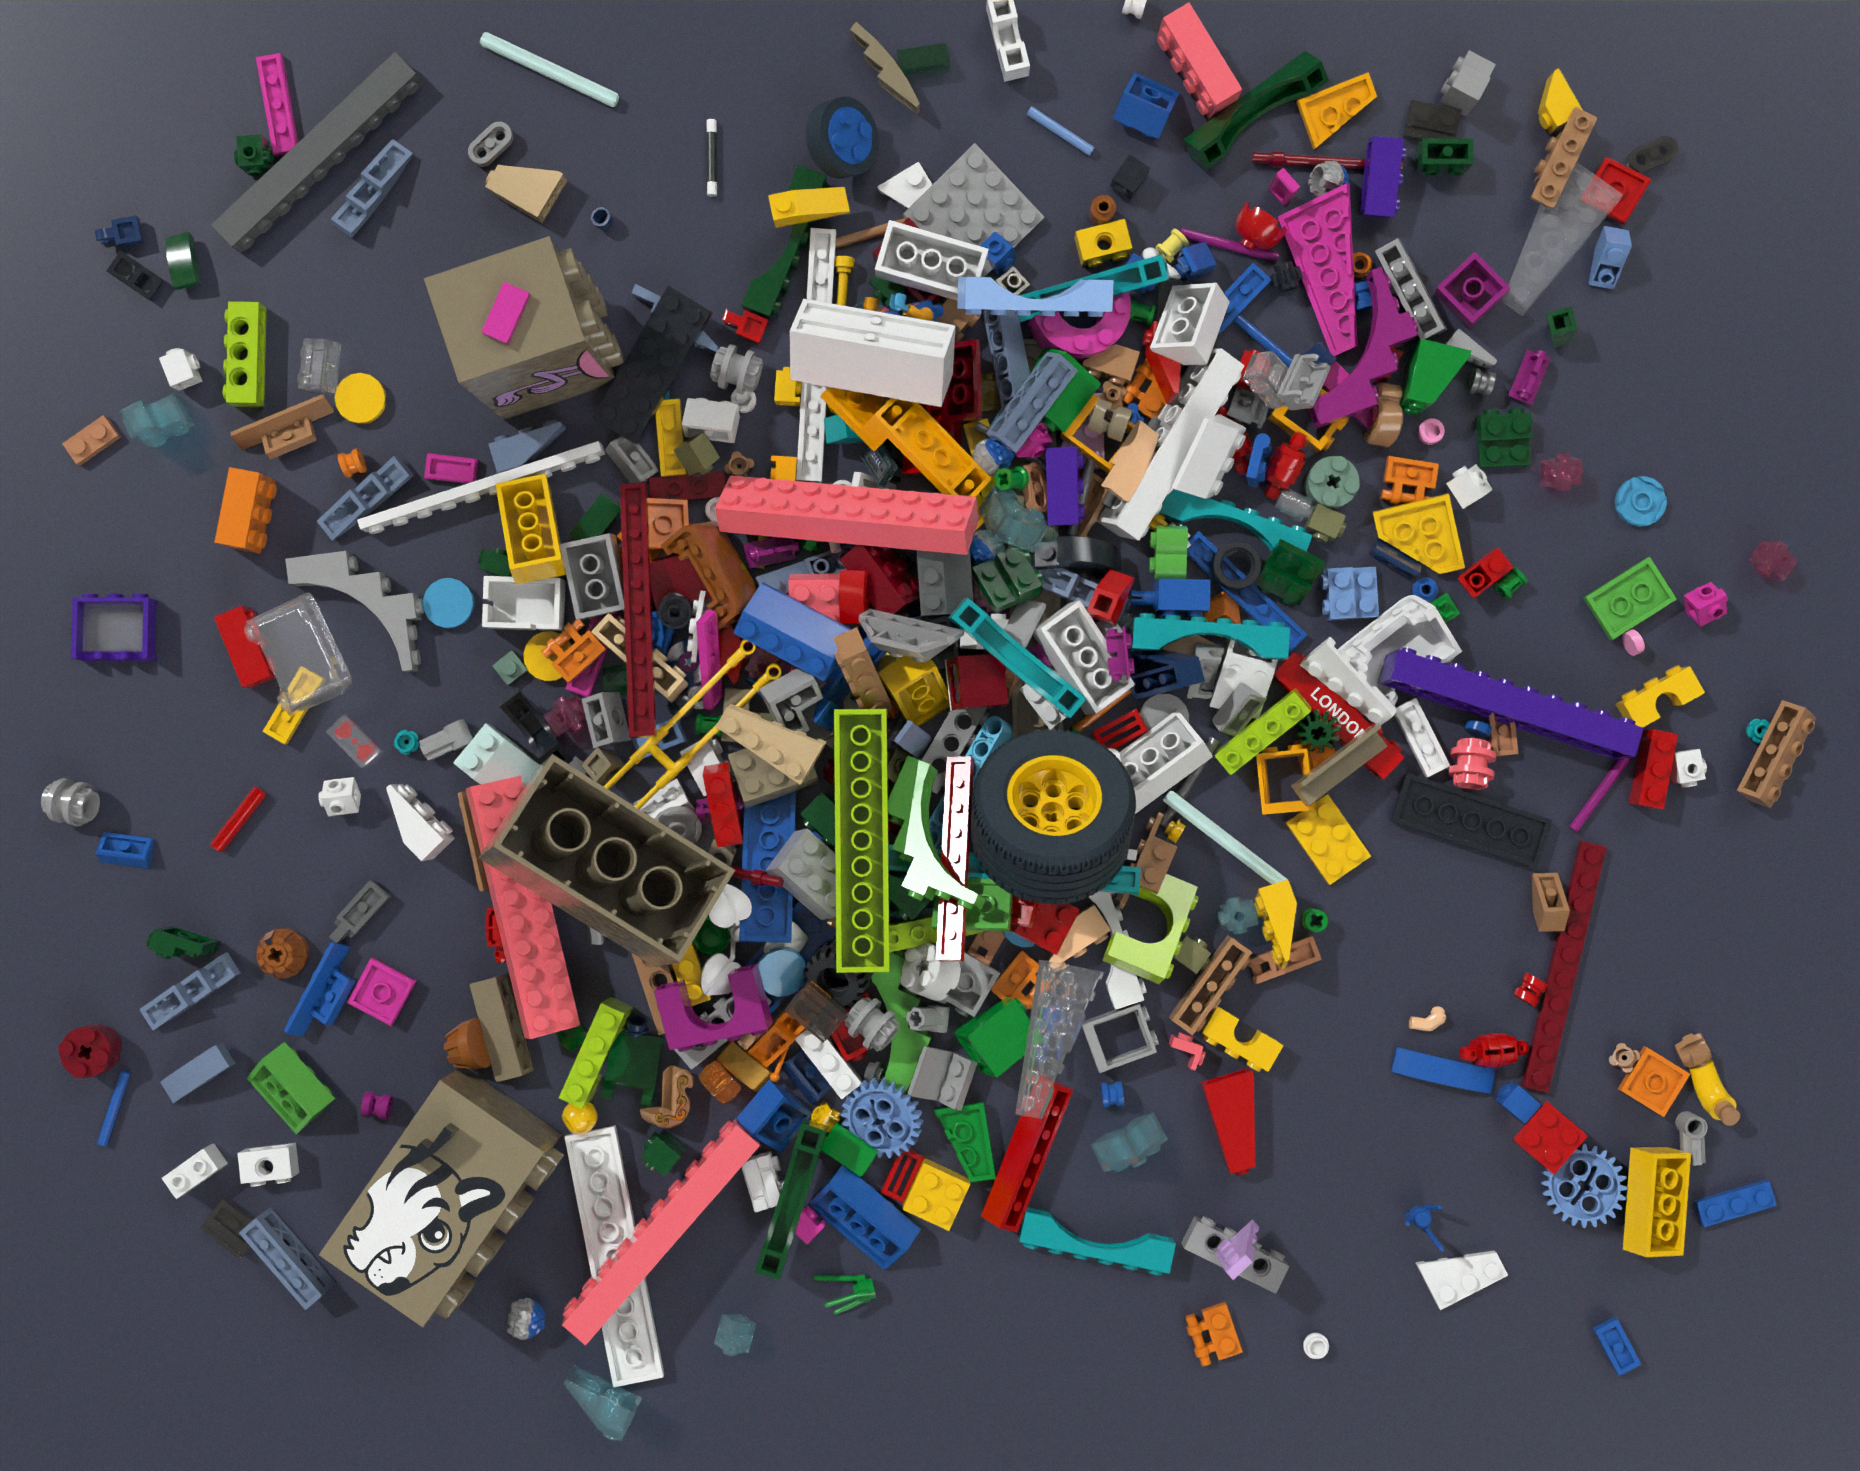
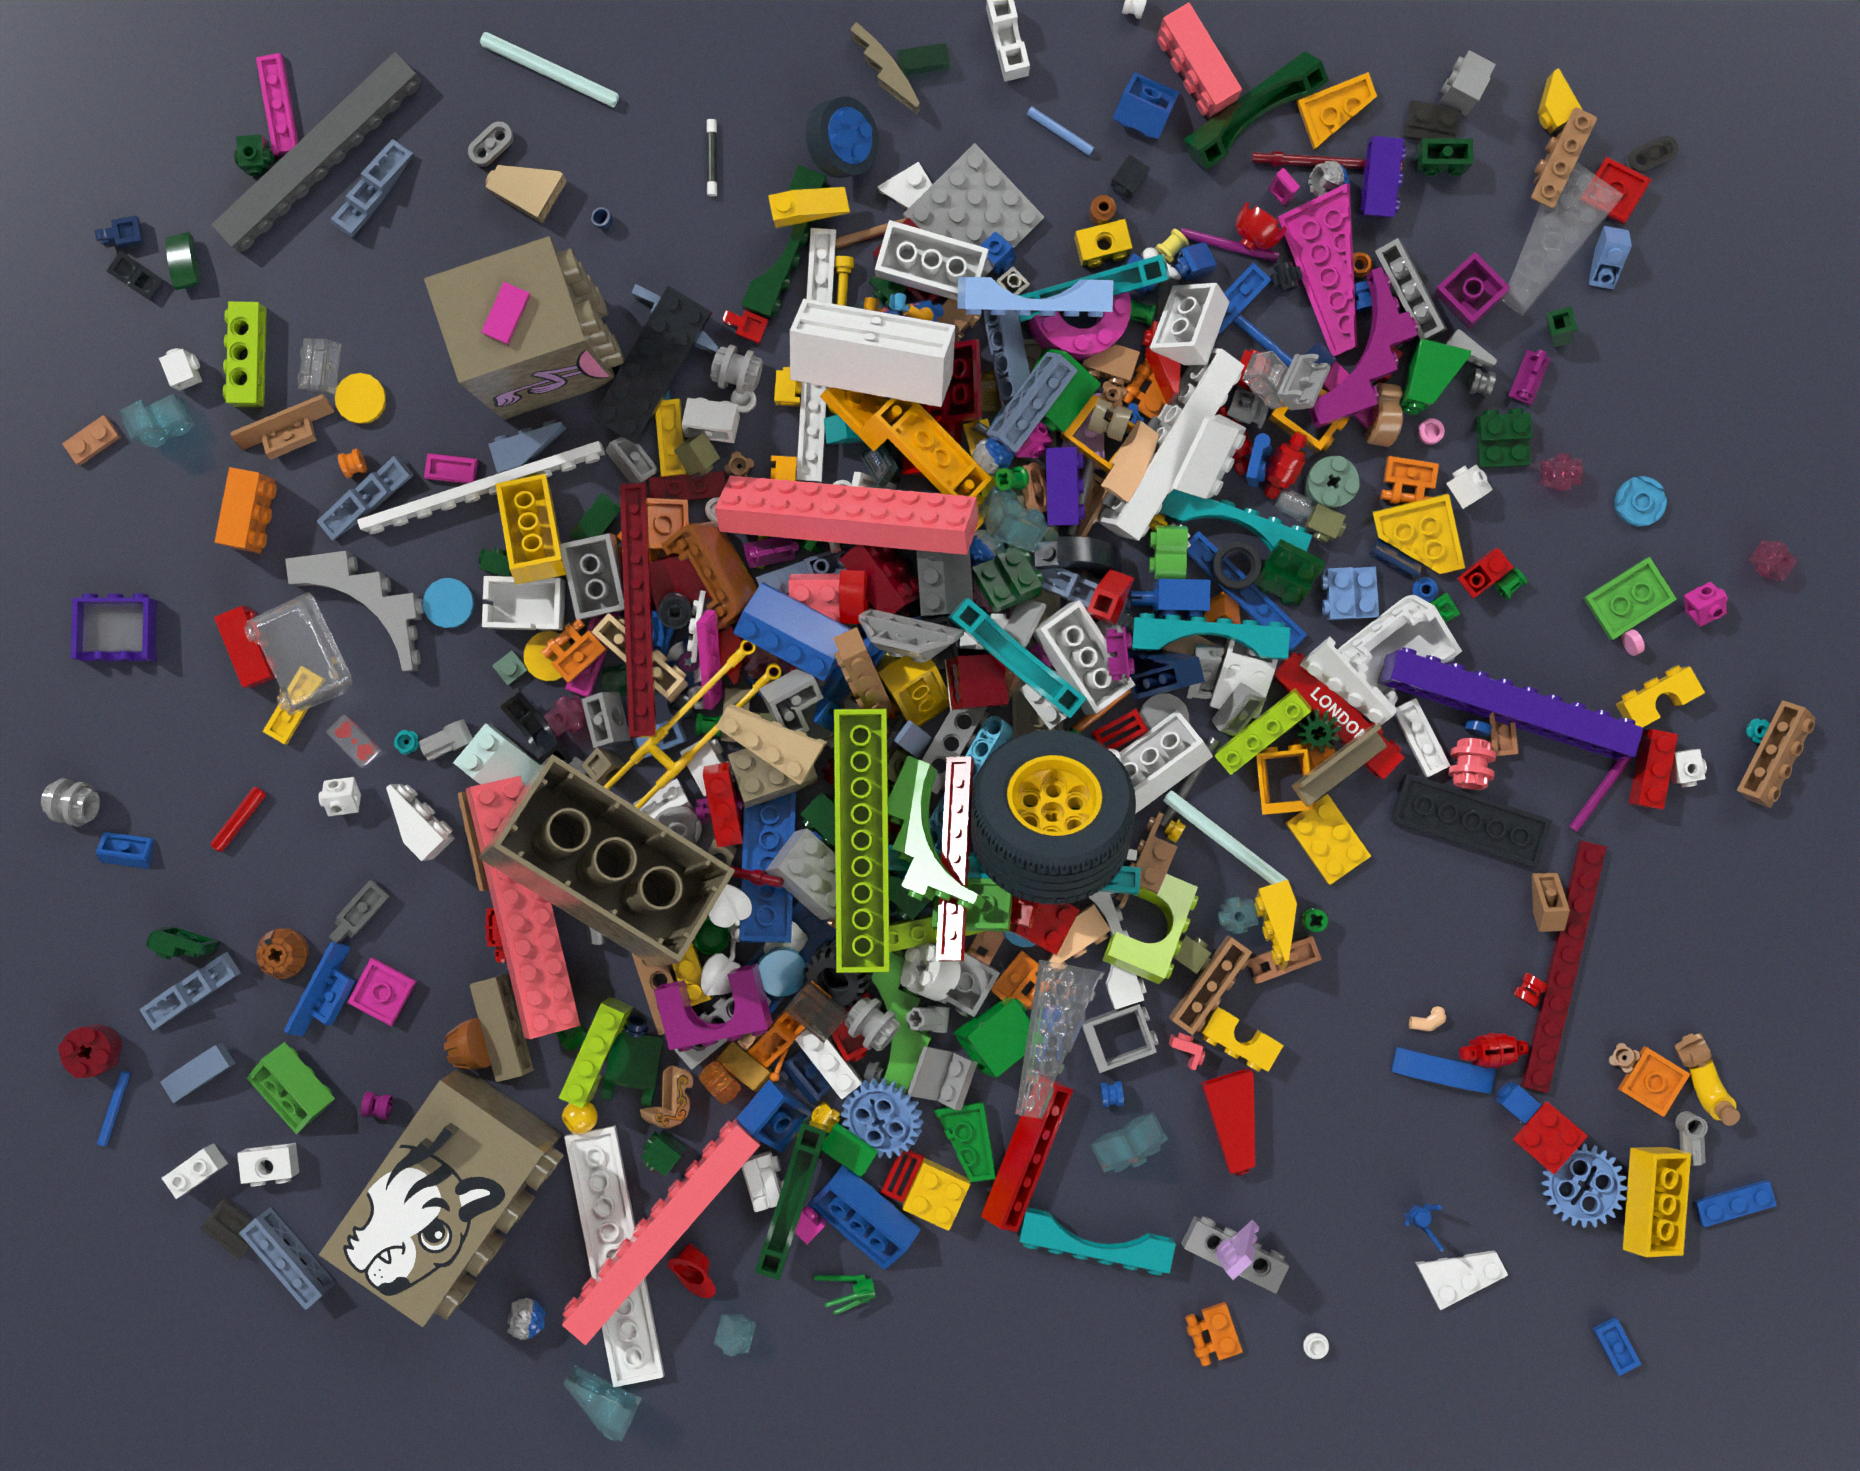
(693, 1271): none -> red piece

